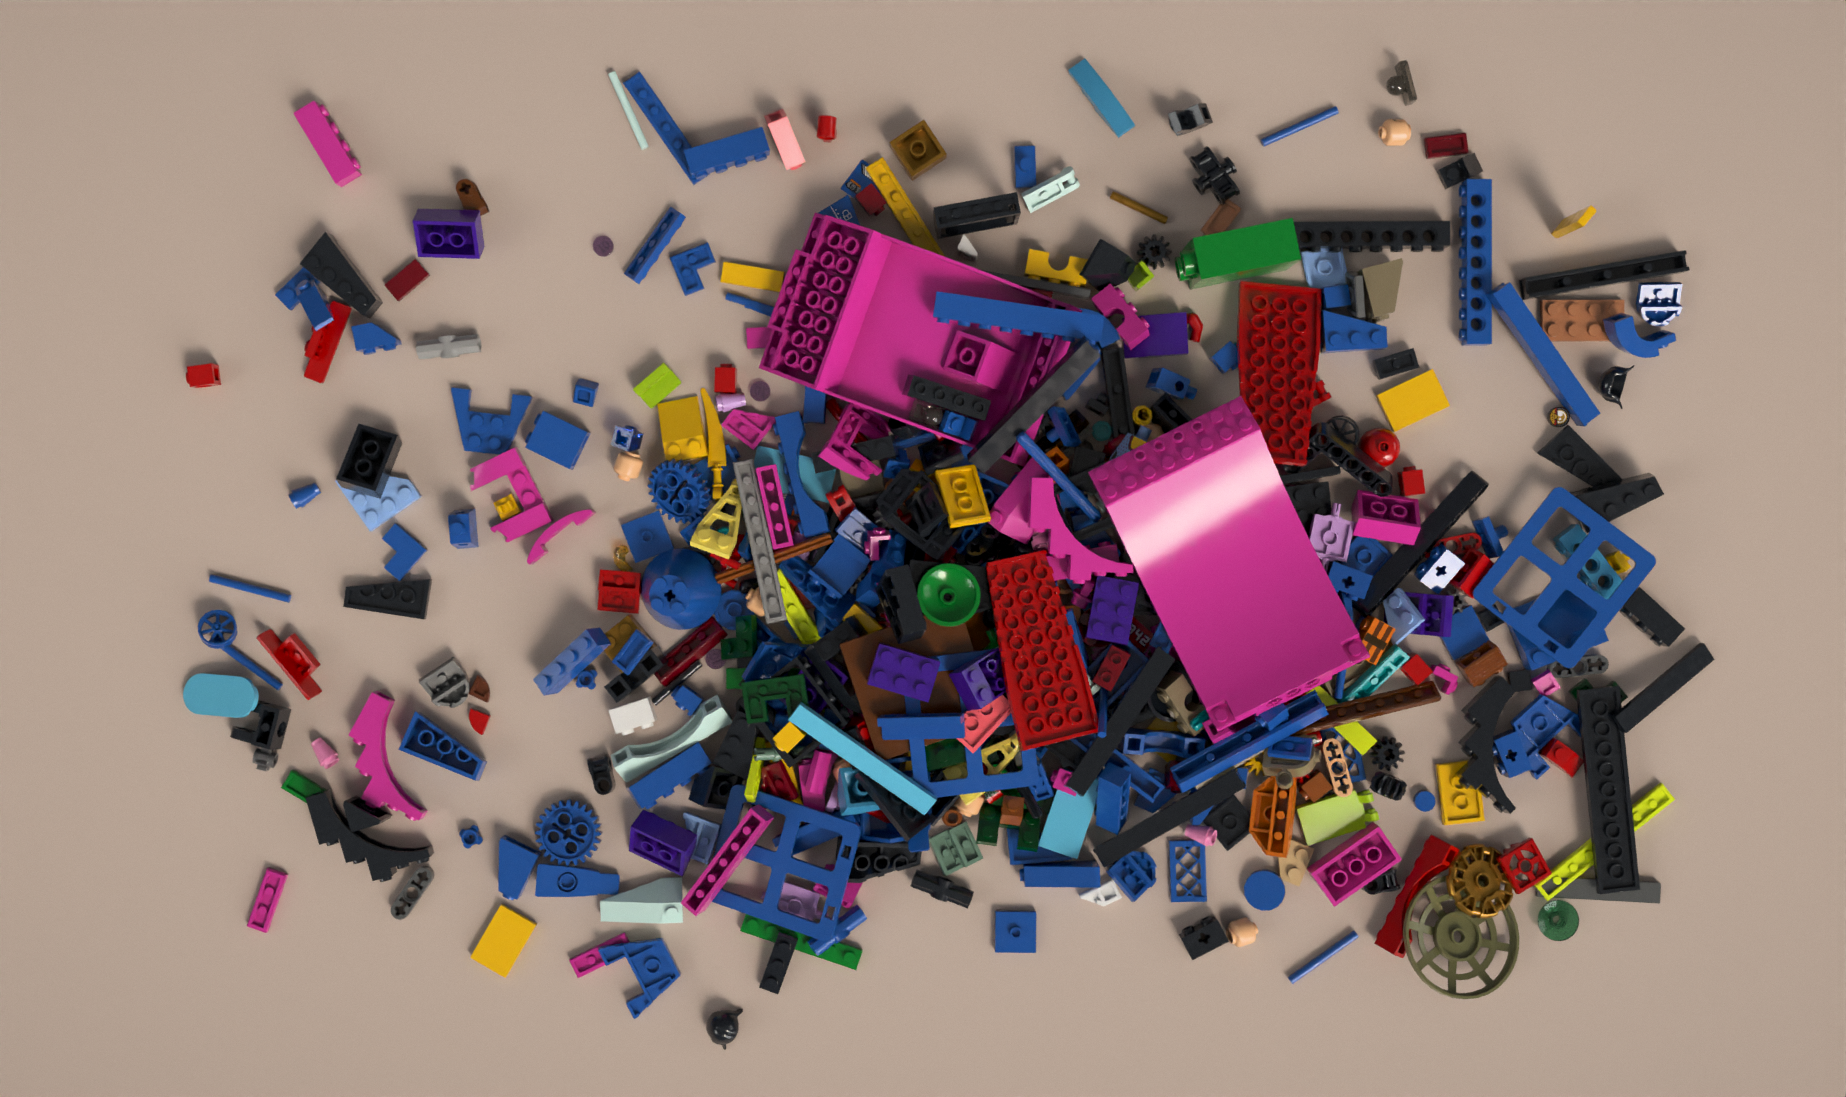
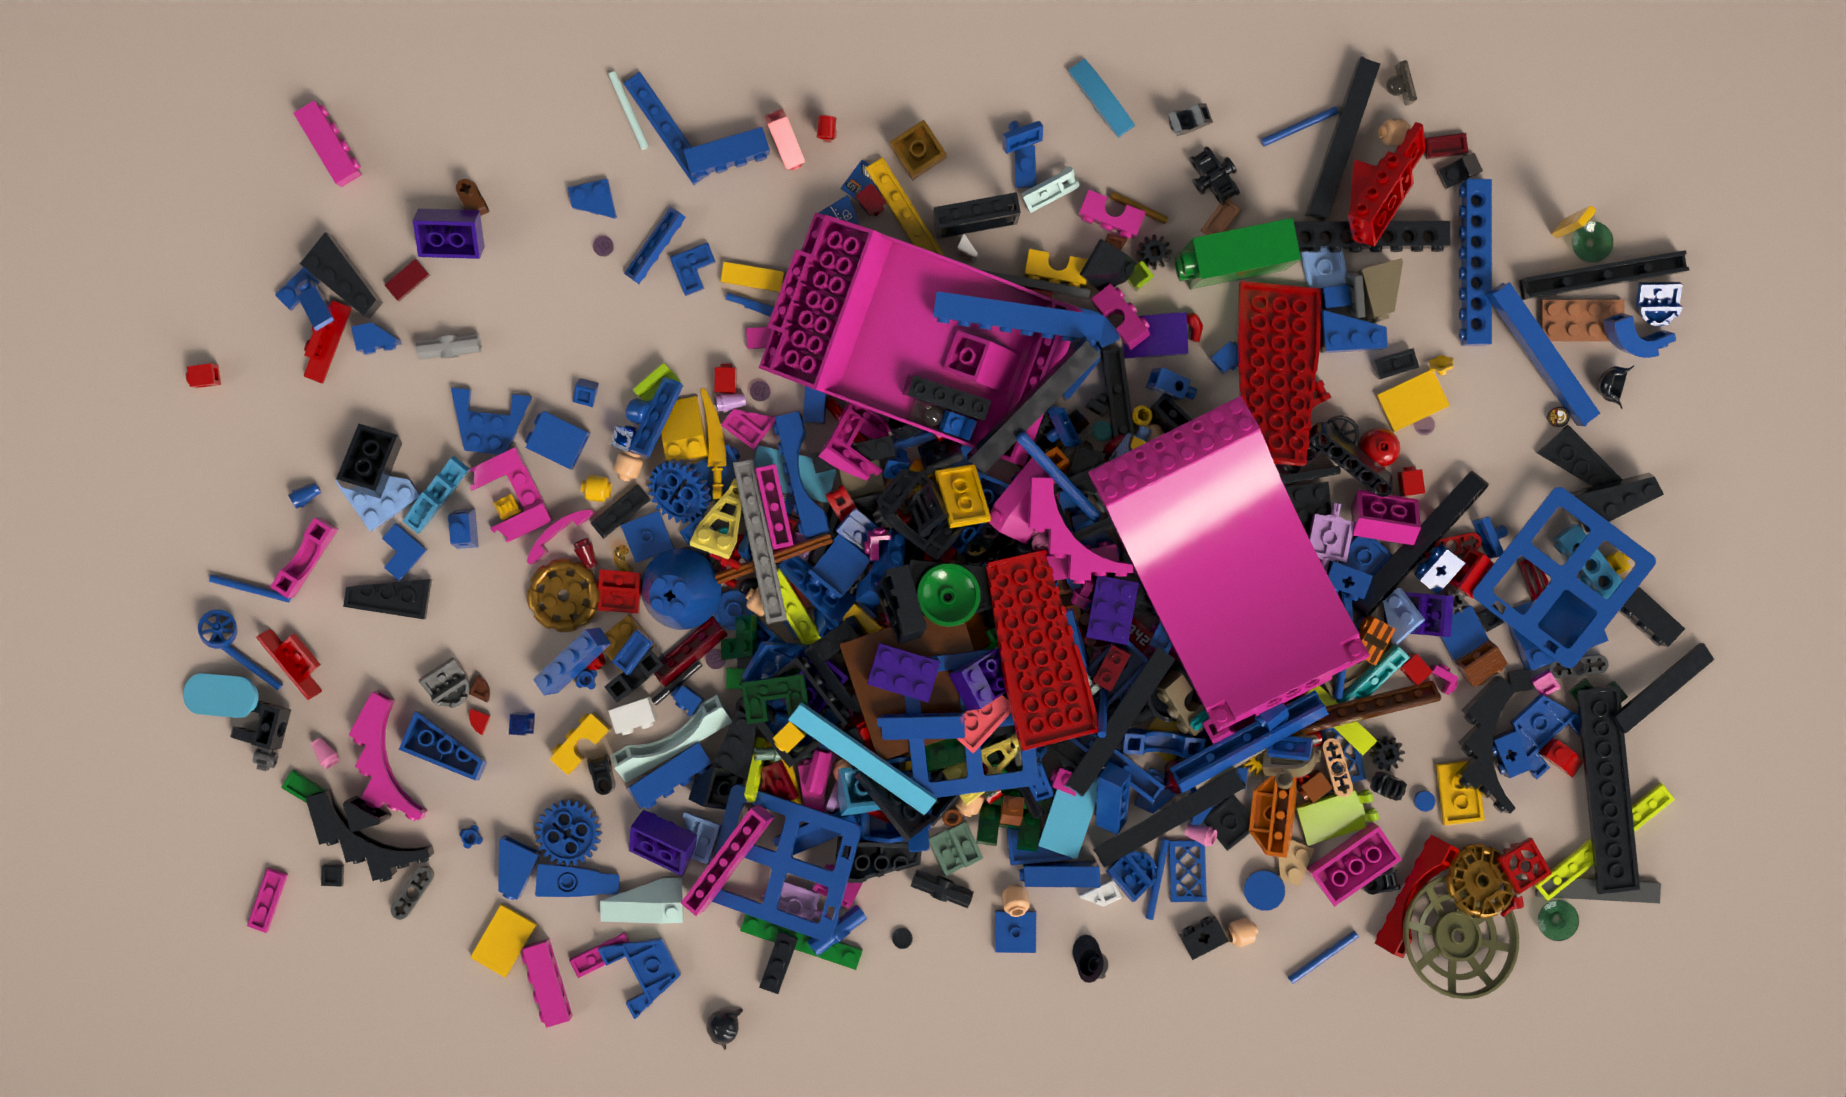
(314, 543): none -> dark pink arch
(332, 875): none -> black tile
(436, 494): none -> dark azure slope
(521, 723): none -> clear blue brick
(547, 983): none -> dark pink brick
(551, 595): none -> pearl gold plate
(567, 755): none -> yellow arch
(585, 551): none -> dark red cone
(593, 198): none -> blue wing
(596, 488): none -> yellow head
(597, 663): none -> red plate
(620, 511): none -> black tile
(652, 415): none -> blue plate
(902, 938): none -> black piece
(1015, 900): none -> light nougat head
(1022, 136): none -> blue tile
(1089, 959): none -> black piece
(1094, 211): none -> dark pink arch
(1116, 241): none -> copper tile
(1159, 872): none -> blue bar
(1342, 139): none -> black tile
(1382, 188): none -> red wedge
(1424, 426): none -> piece
(1441, 364): none -> yellow plant
(1516, 903): none -> red hand
(1543, 577): none -> dark red tile
(1601, 238): none -> clear green dish

